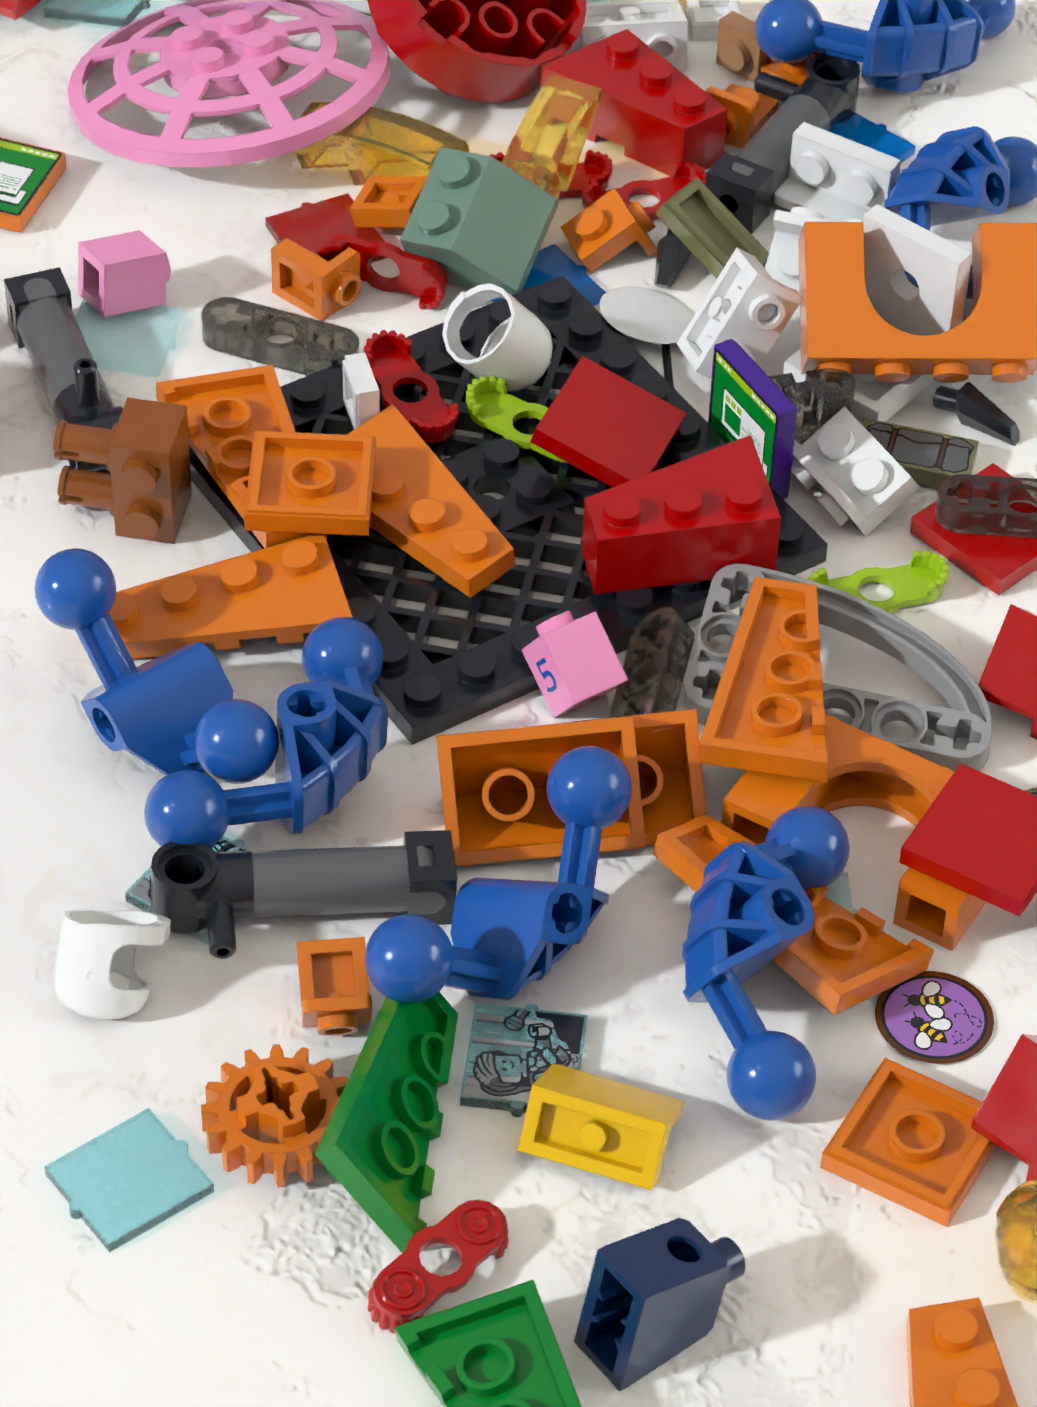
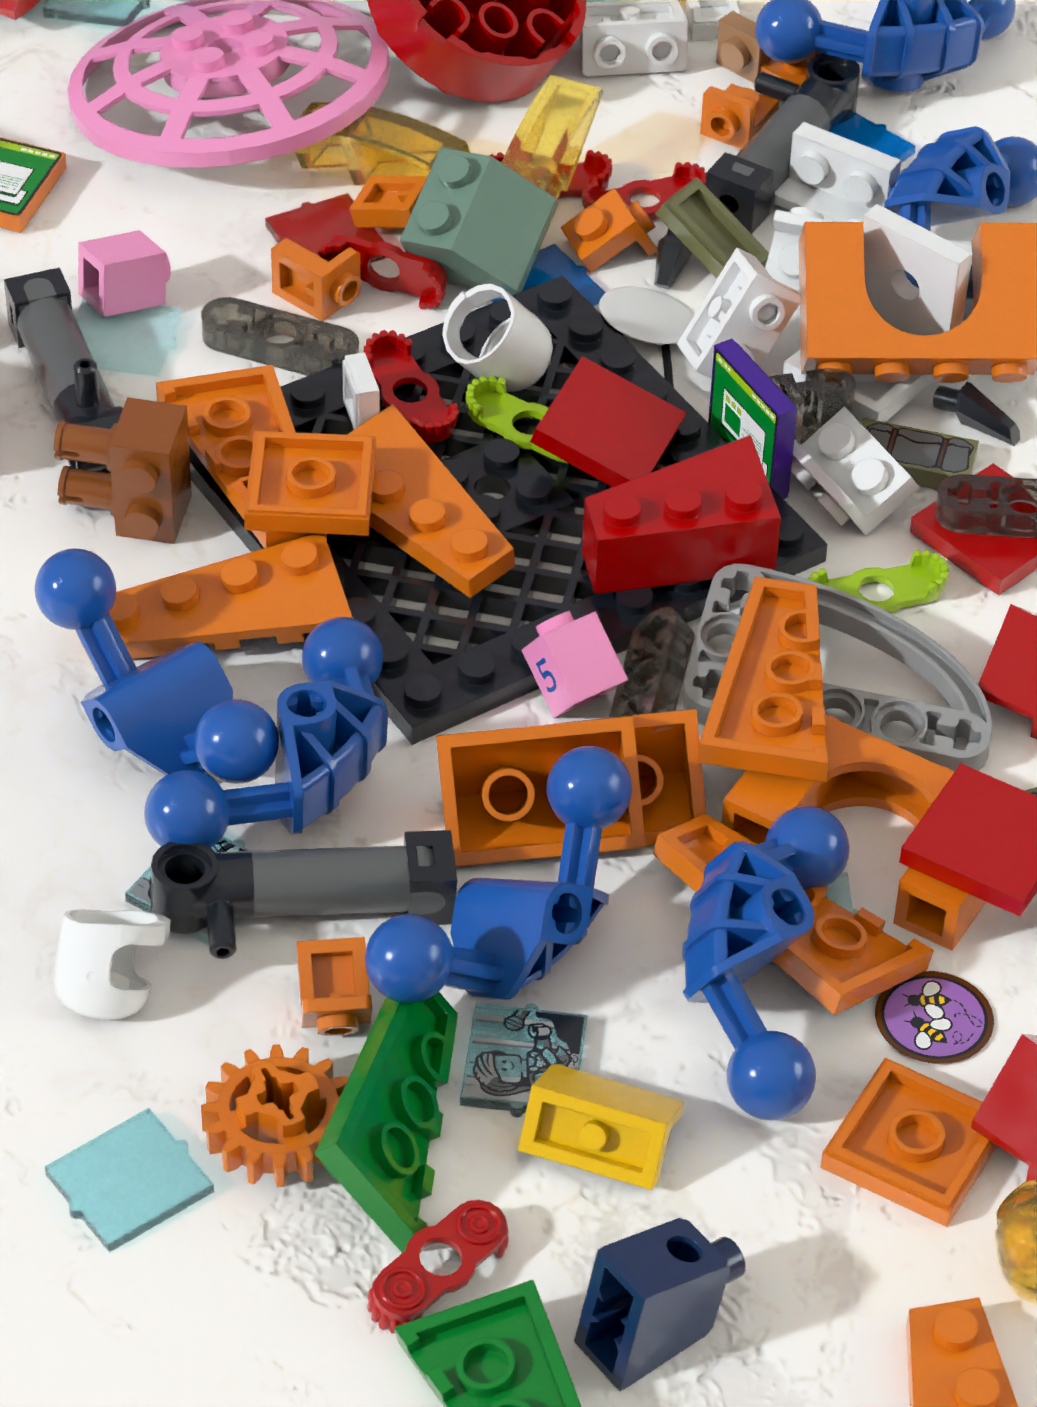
(646, 103): red wedge -> none

